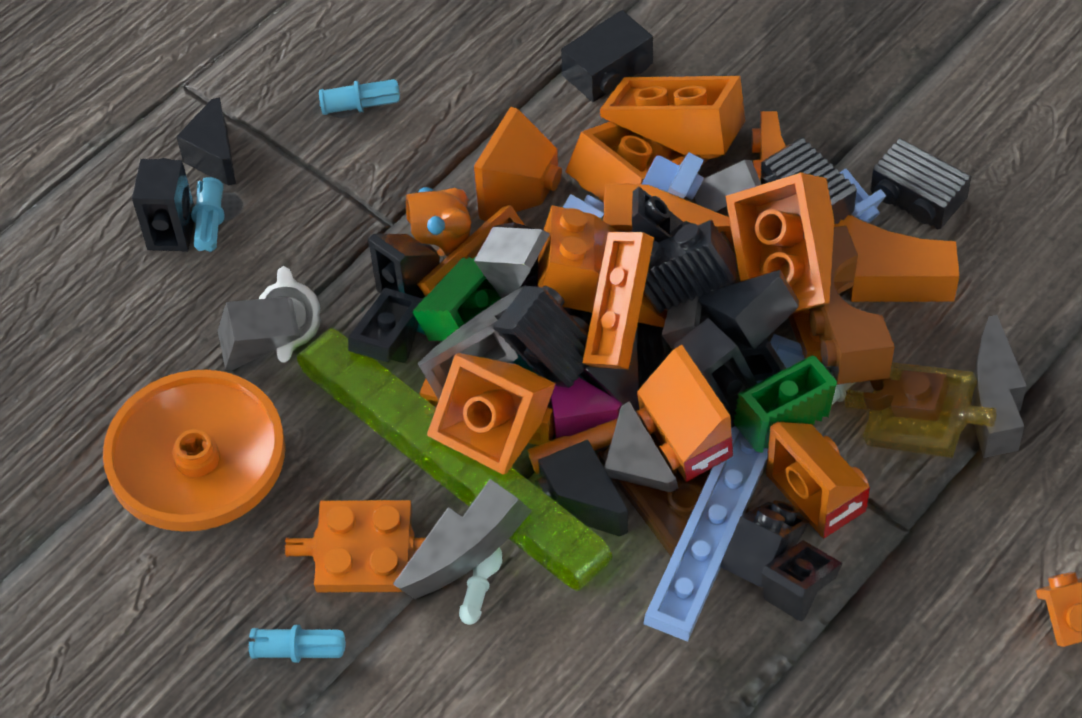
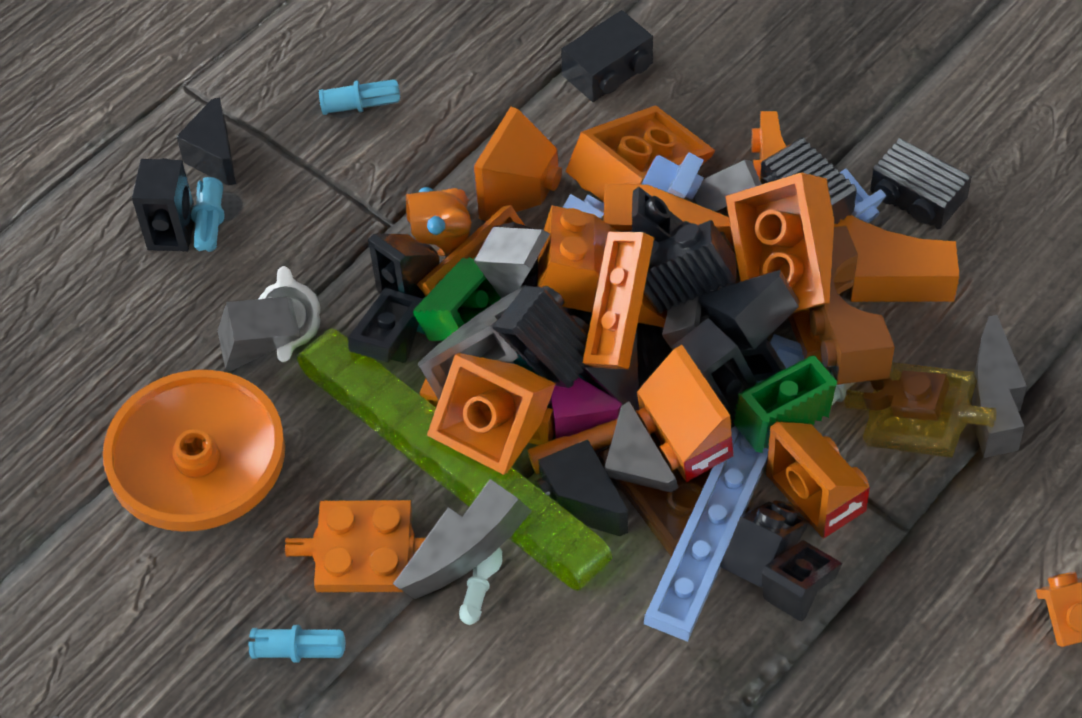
(680, 112): orange slope -> none

